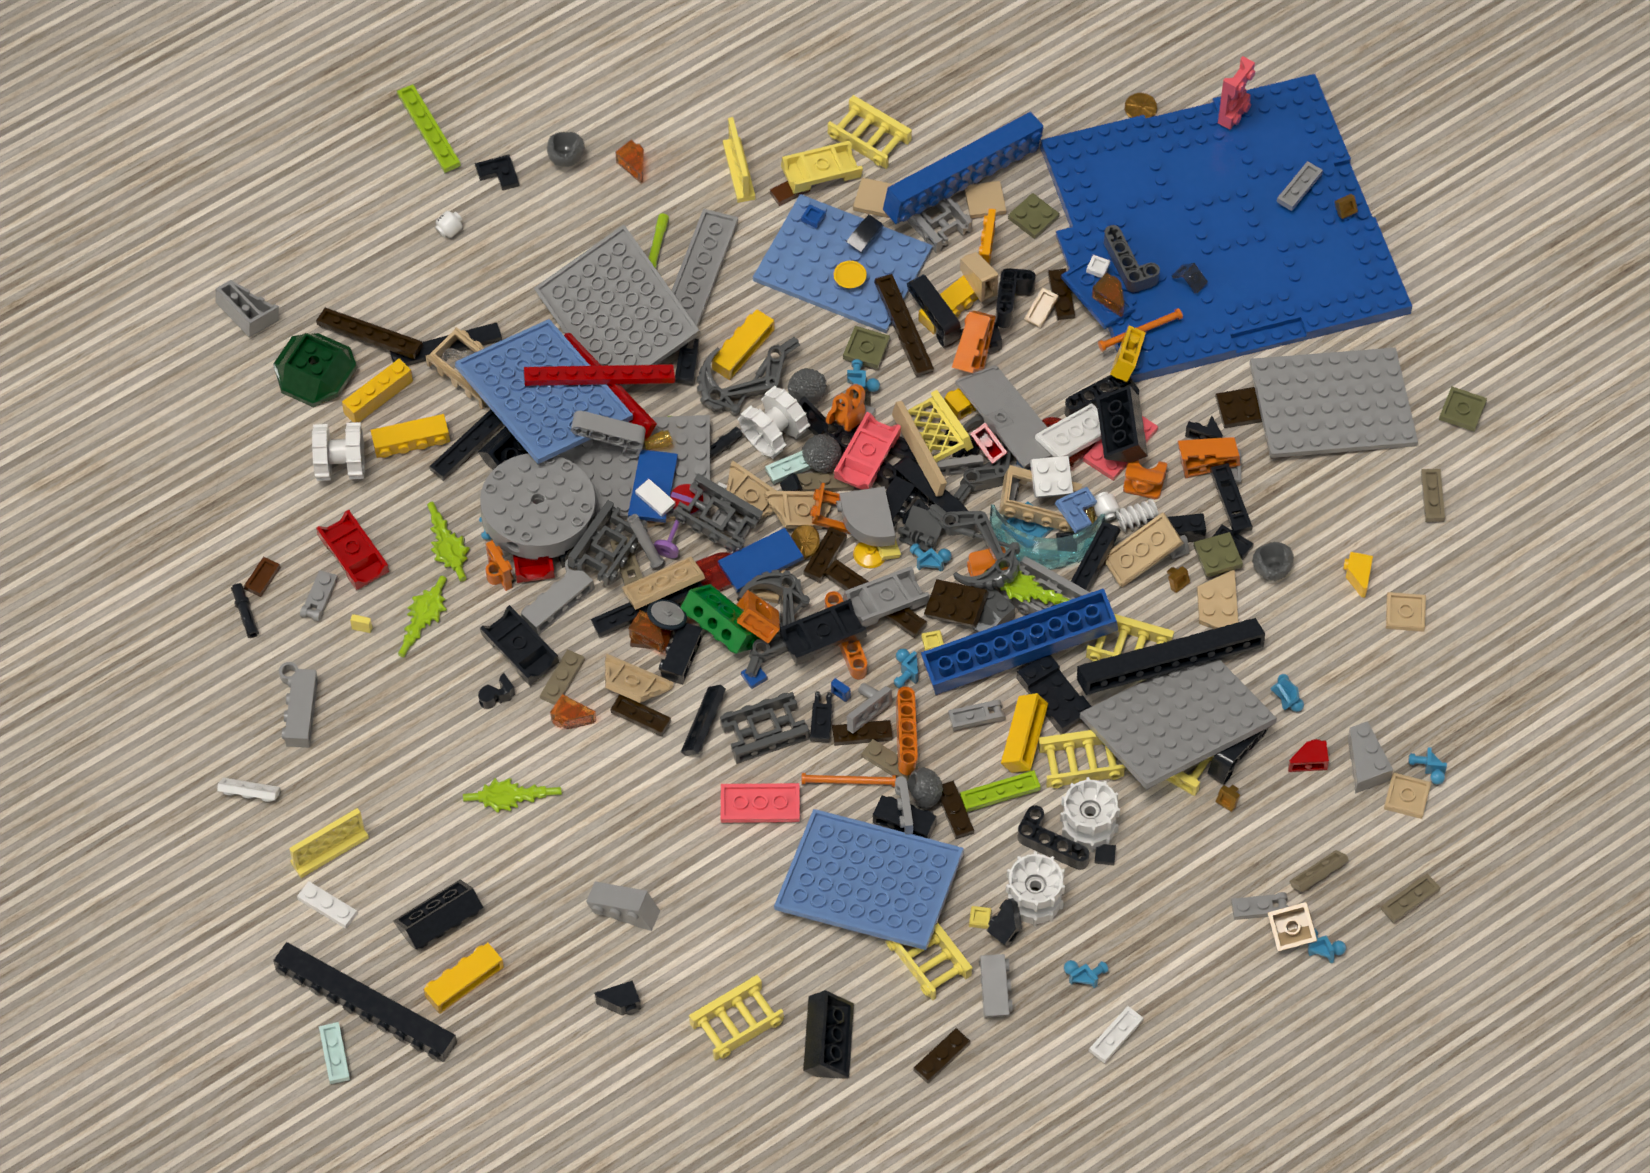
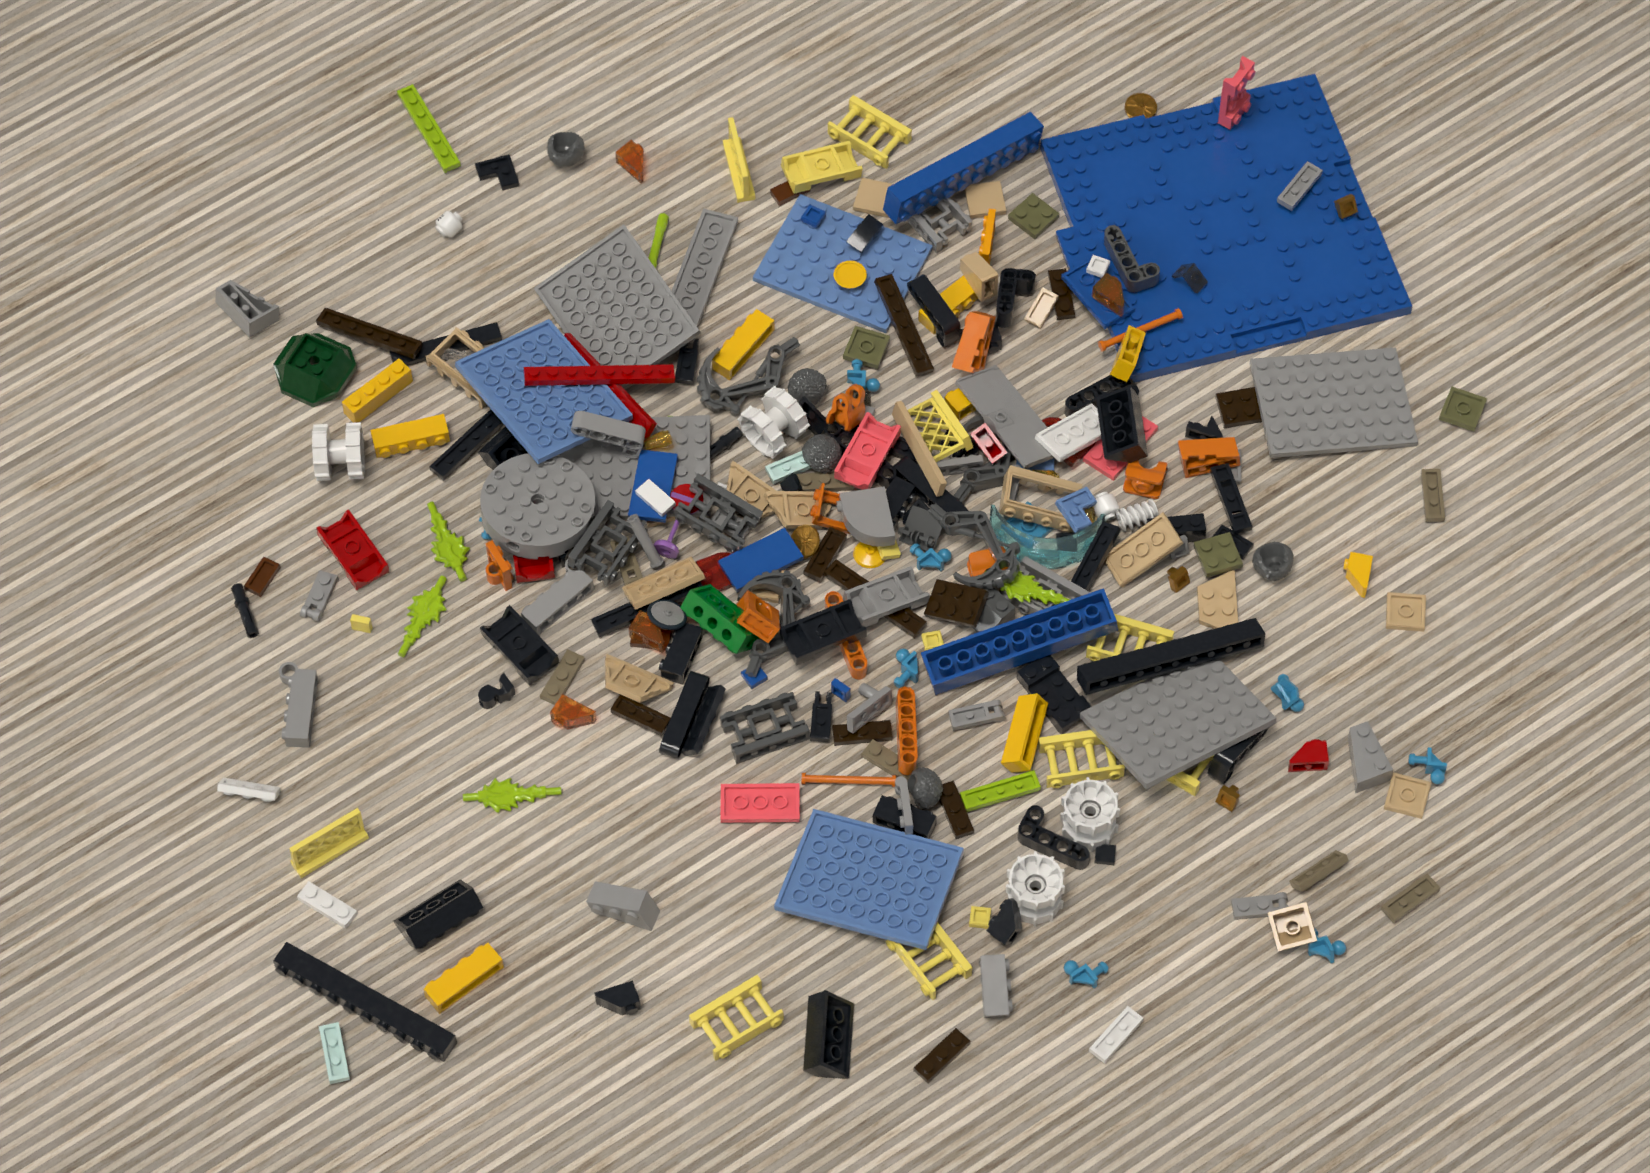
(684, 714): none -> black beam
(1051, 476): white plate -> none

